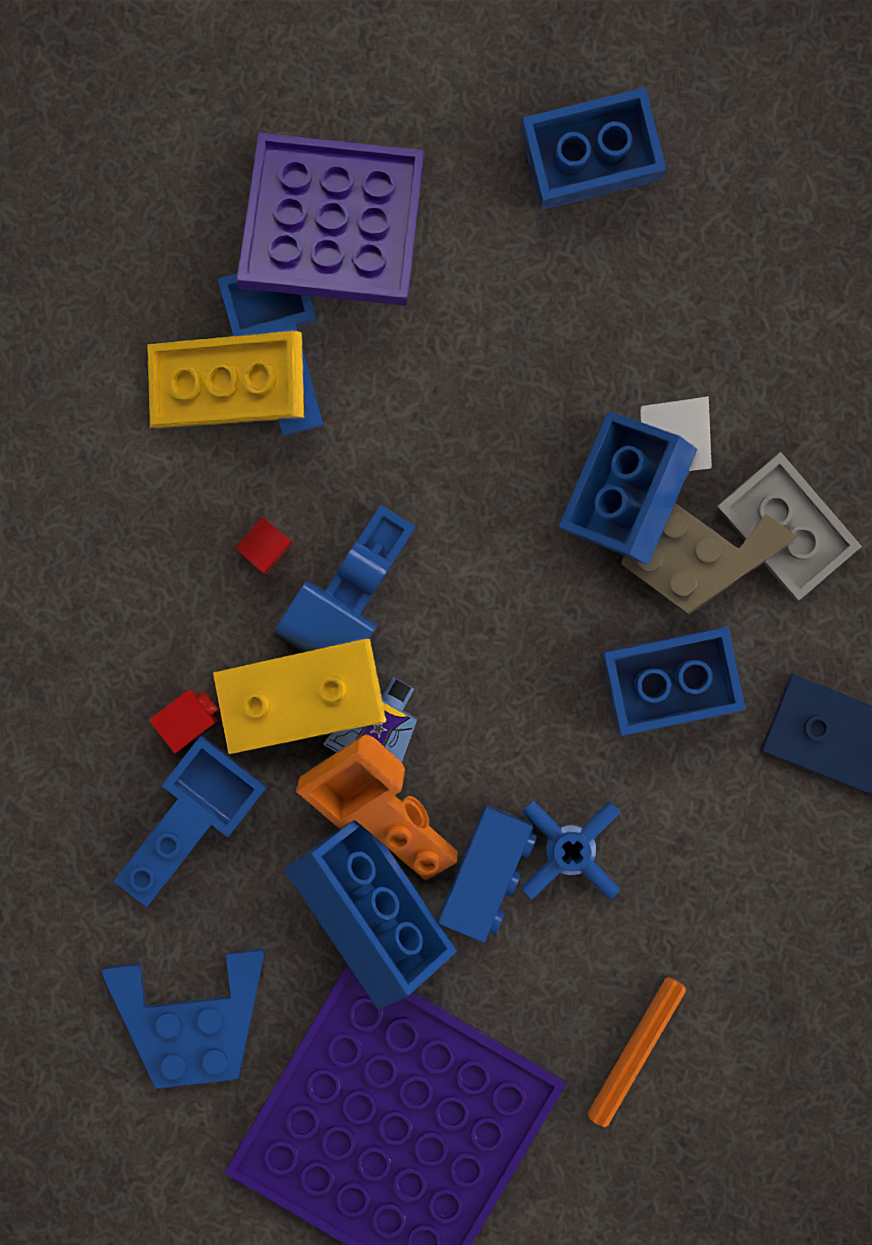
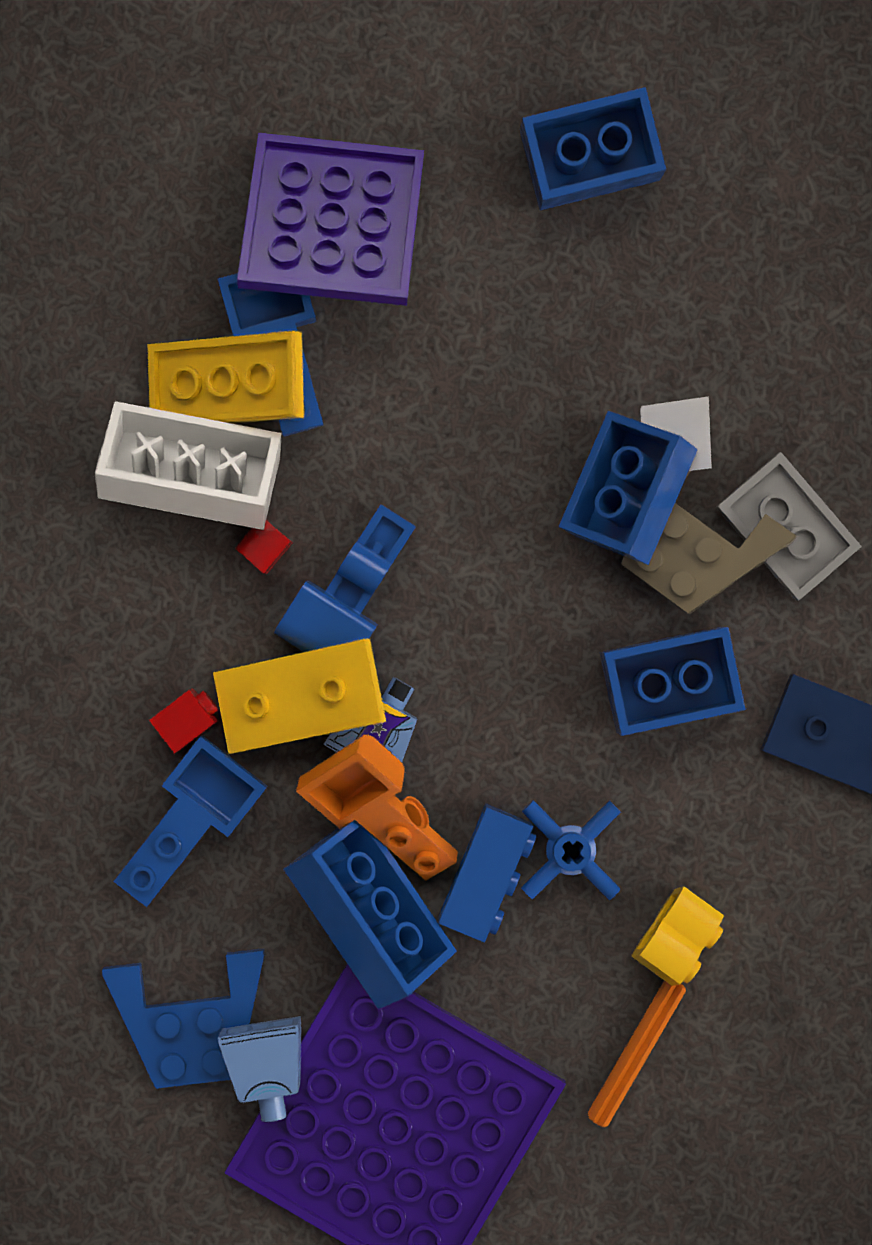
(188, 465): none -> white brick
(264, 1063): none -> medium blue torso
(679, 936): none -> yellow brick

